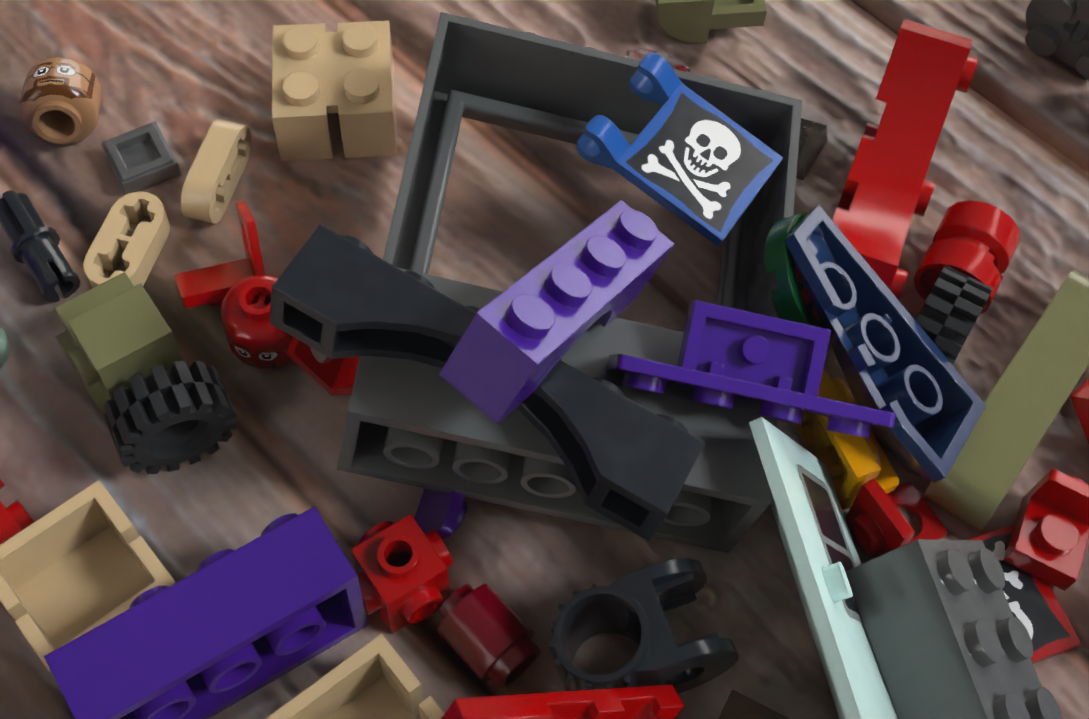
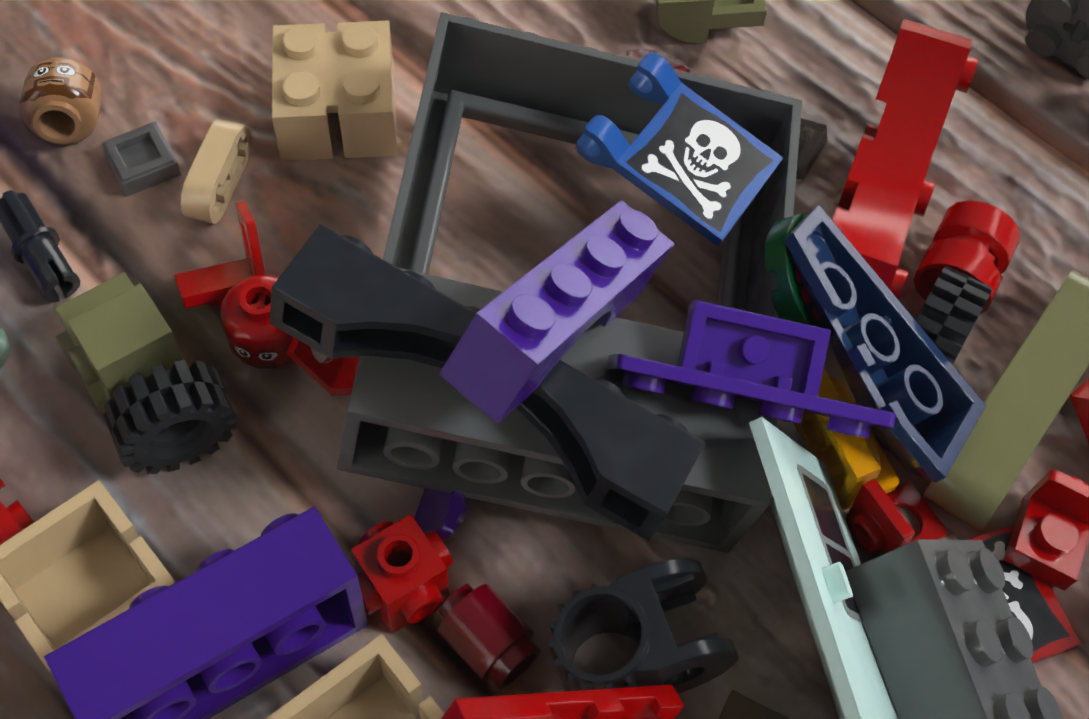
(118, 243): tan beam -> none

